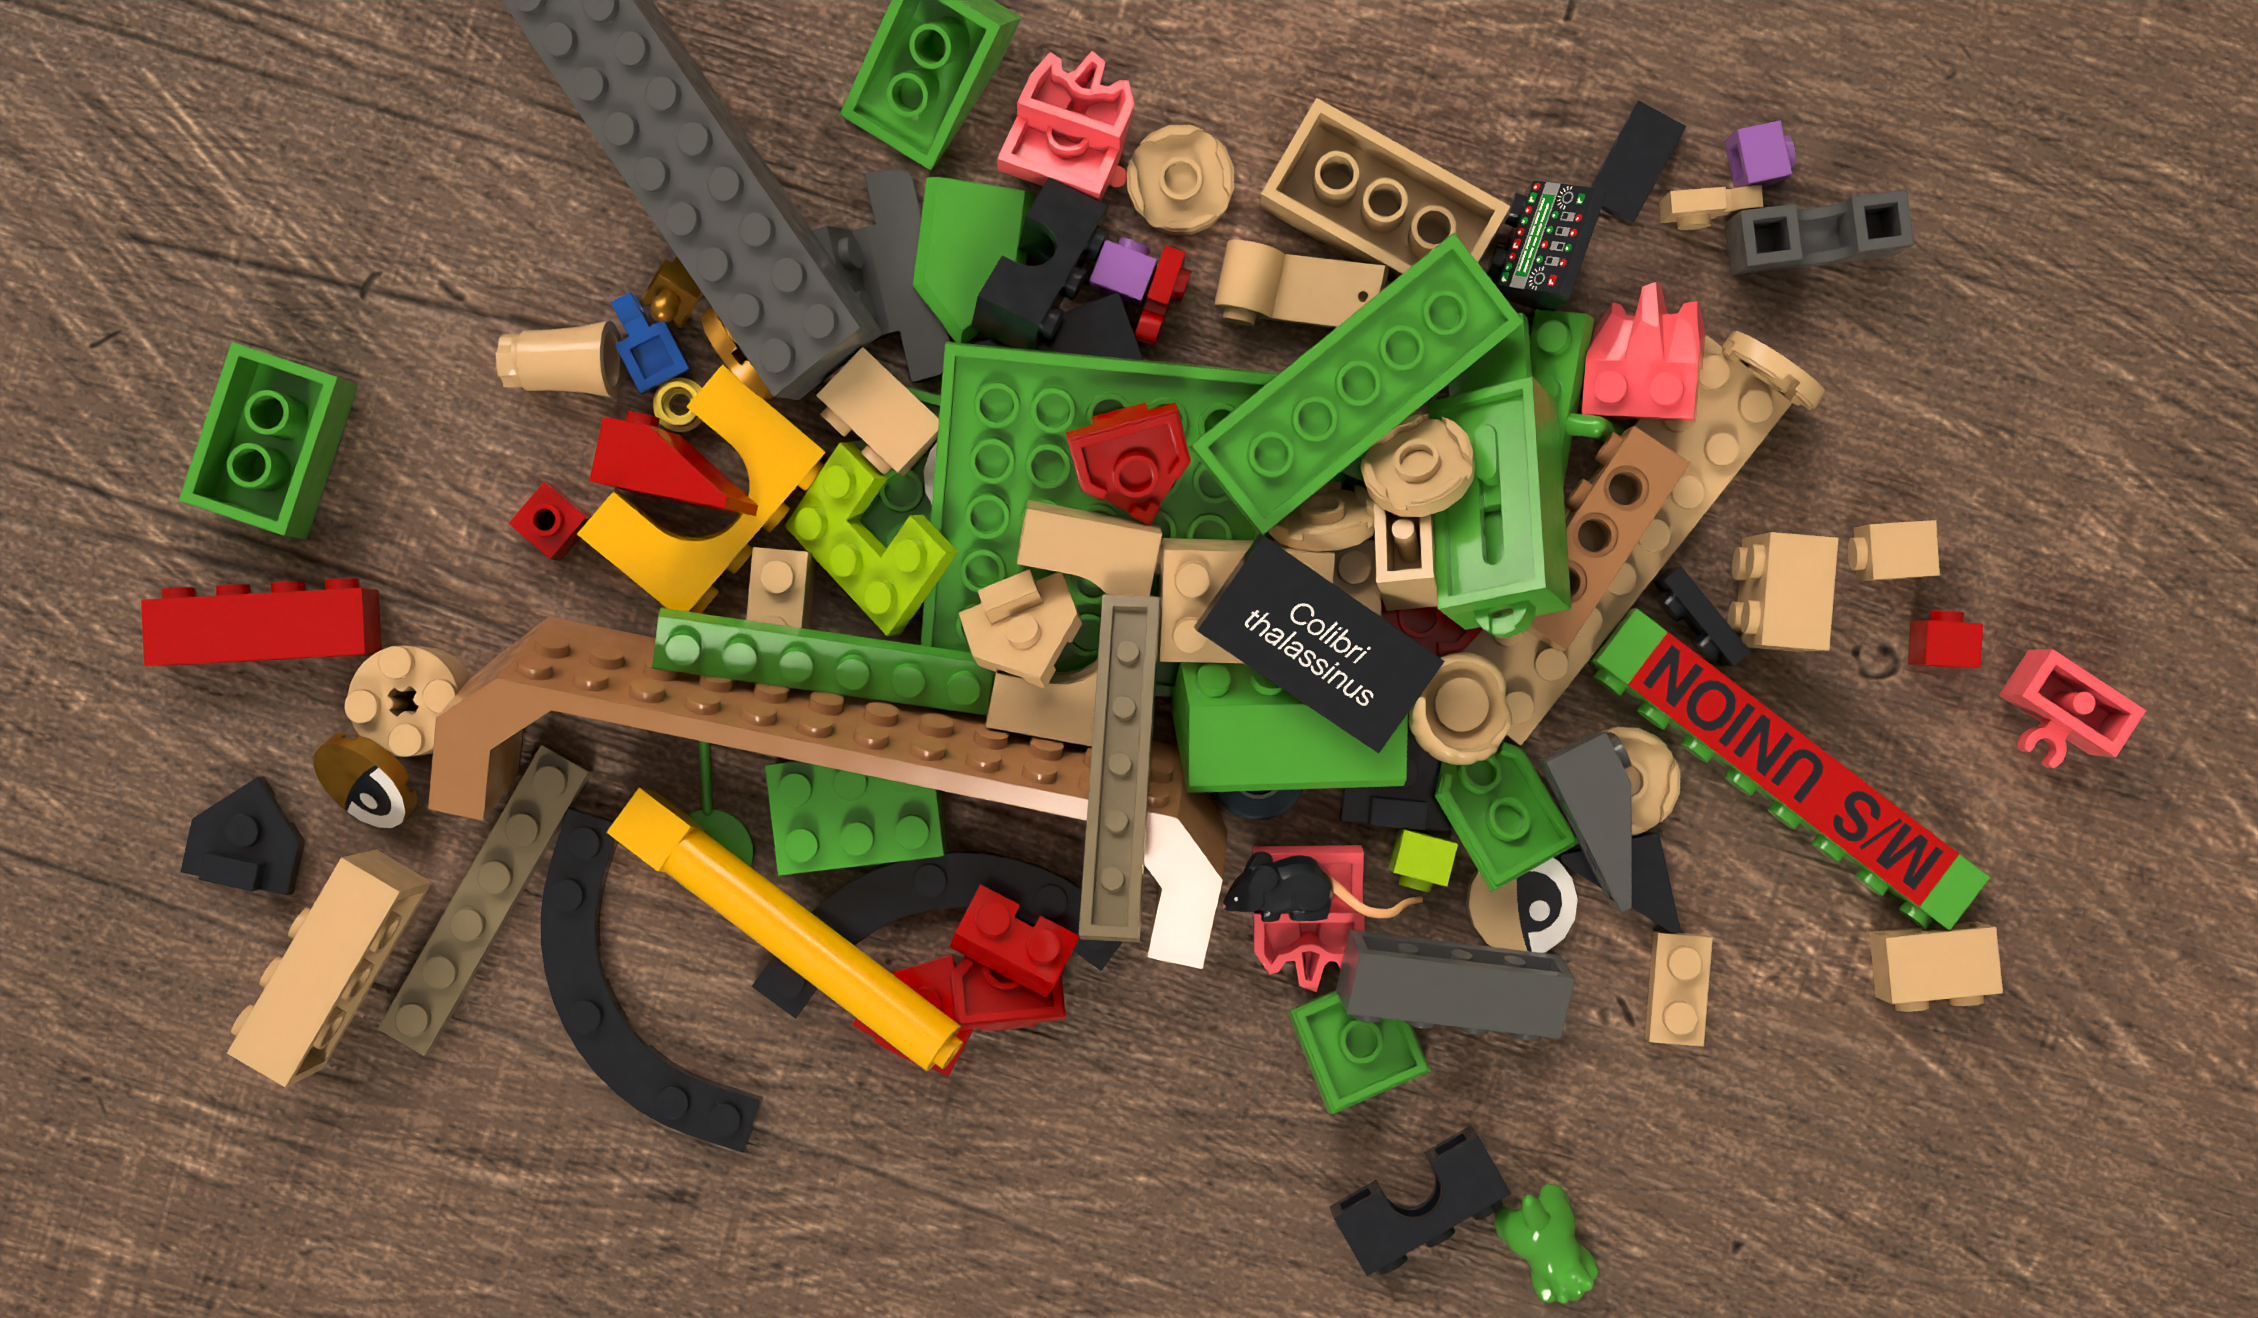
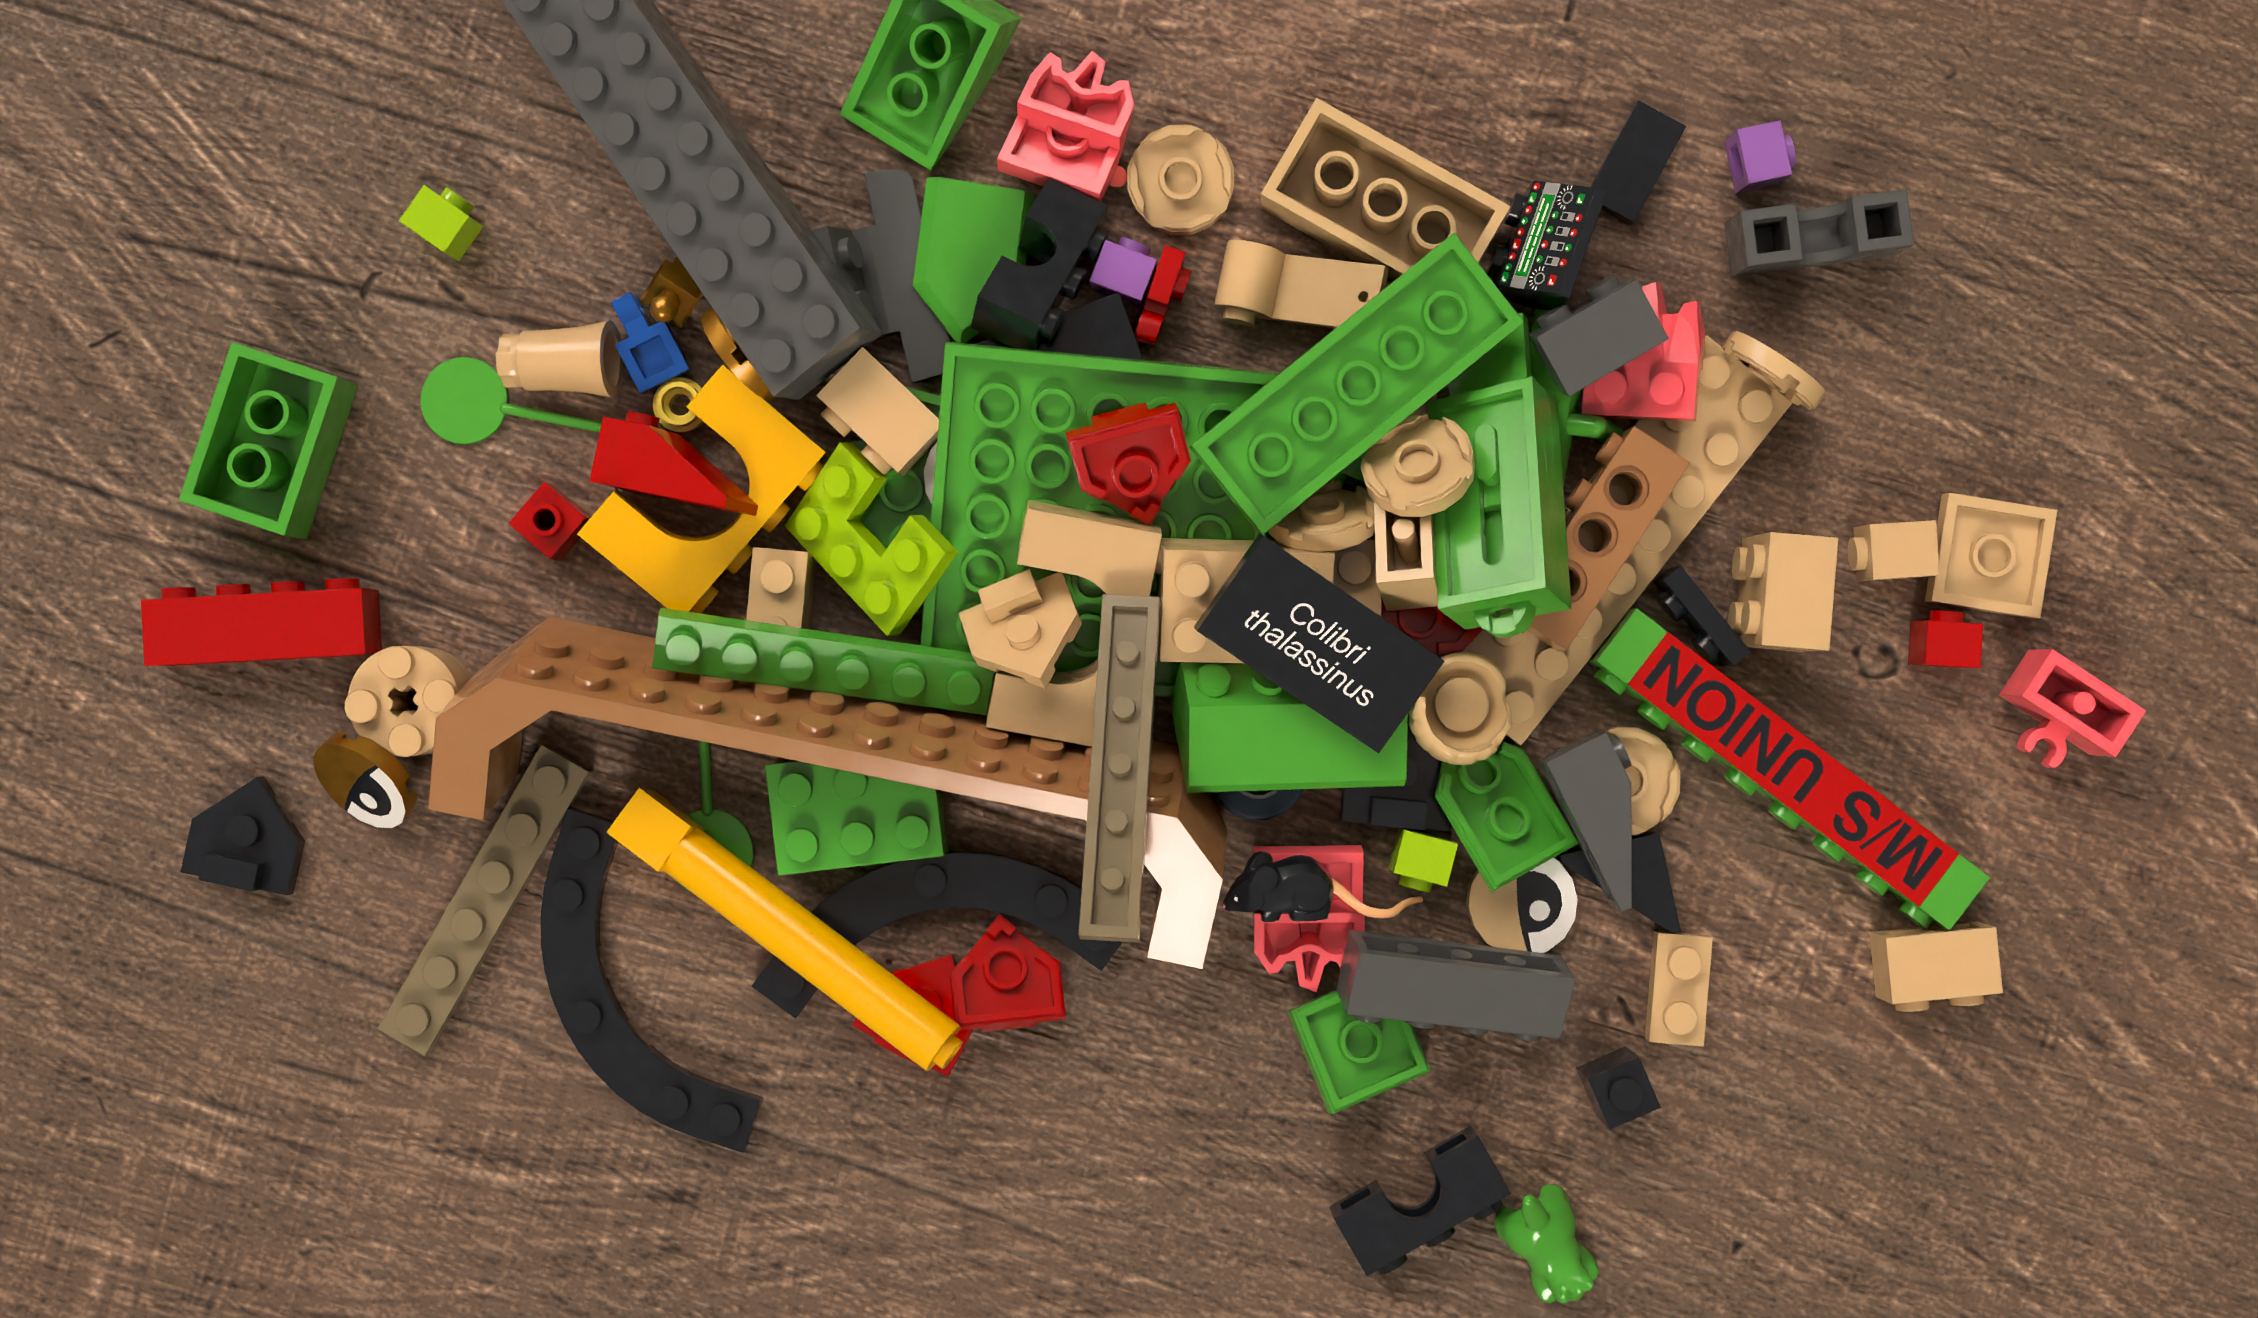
(327, 967): tan brick -> none
(442, 221): none -> lime plate
(468, 403): none -> bright green piece
(1010, 946): red brick -> none
(1597, 334): none -> dark grey brick
(1618, 1087): none -> black brick
(1696, 207): tan plate -> none
(1992, 555): none -> tan plate

